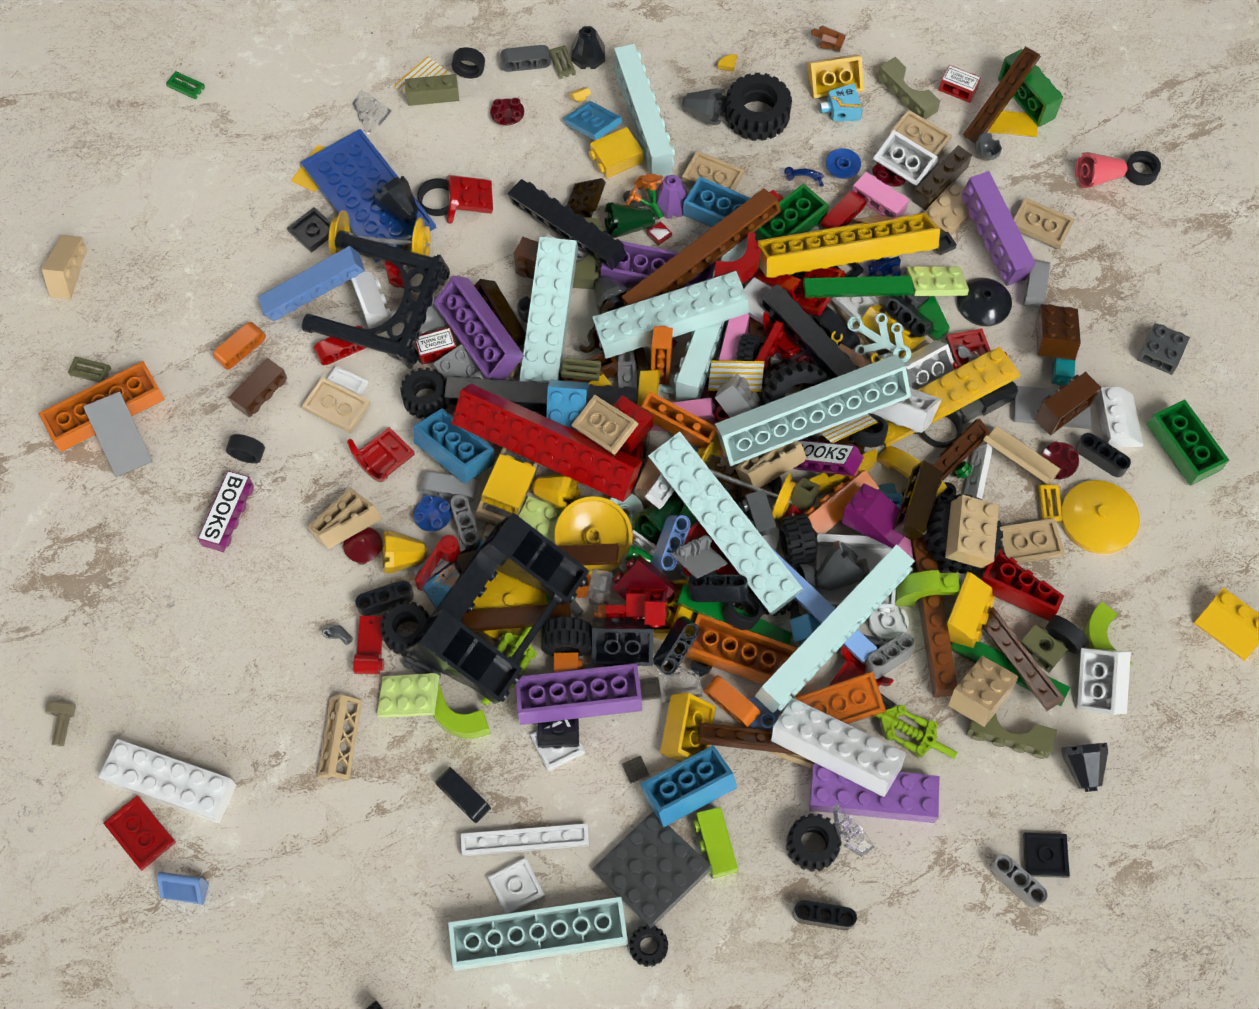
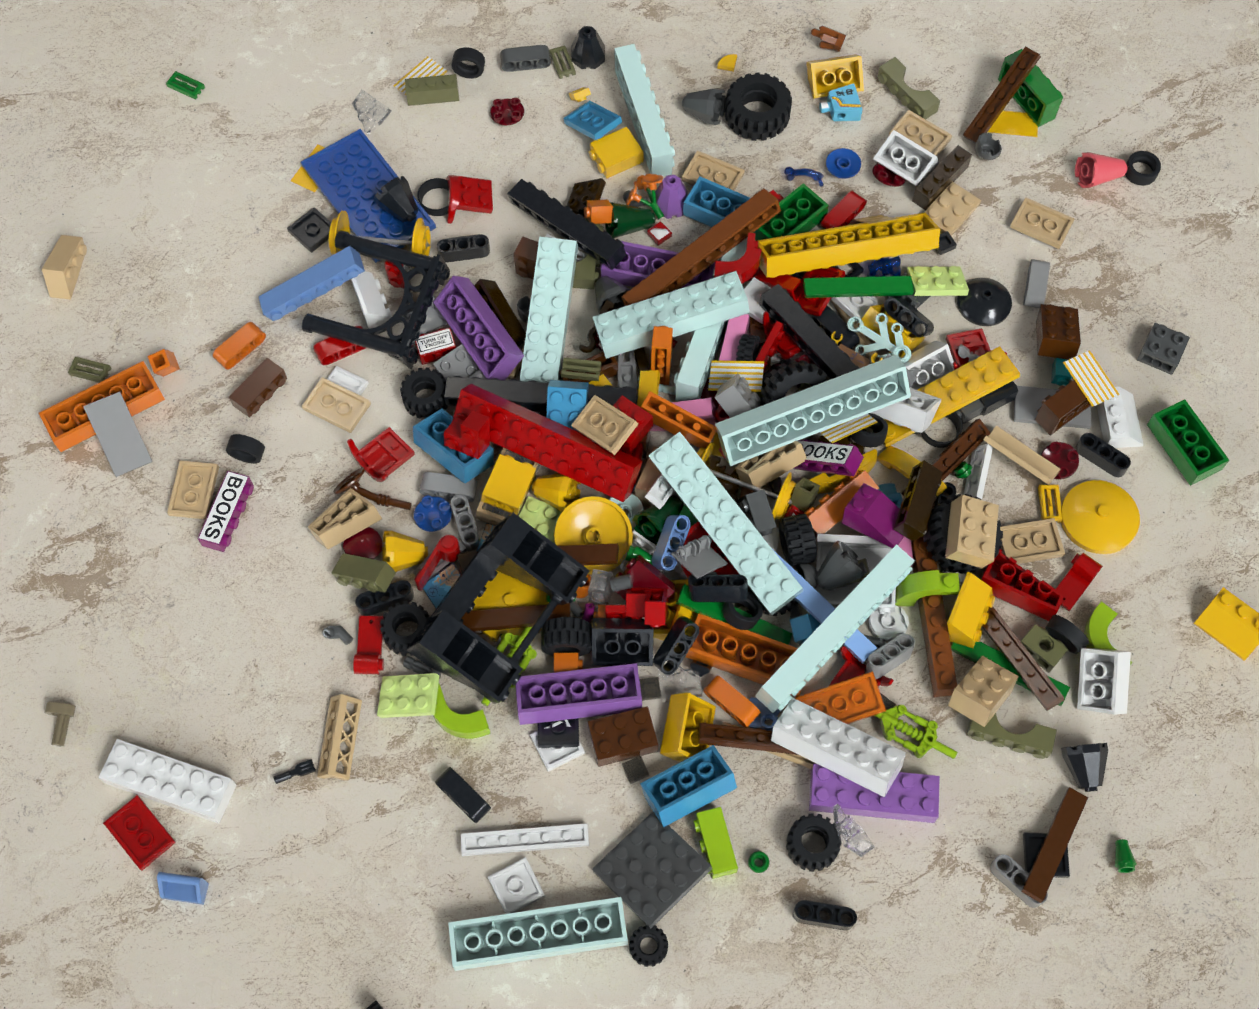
(163, 362): none -> orange brick
(193, 490): none -> tan plate
(300, 770): none -> black piece
(352, 481): none -> reddish brown dish
(363, 573): none -> olive brick
(469, 435): none -> red brick
(470, 243): none -> black beam
(588, 612): none -> magenta arm
(598, 211): none -> orange brick
(621, 582): none -> dark grey piece
(623, 736): none -> reddish brown brick
(763, 857): none -> green plate
(881, 196): bright pink brick -> none
(934, 313): green wing -> none
(959, 83): brick -> none
(997, 228): medium lavender brick -> none
(1054, 845): none -> reddish brown tile
(1078, 579): none -> red door
(1091, 378): none -> sticker
(1123, 857): none -> green cone

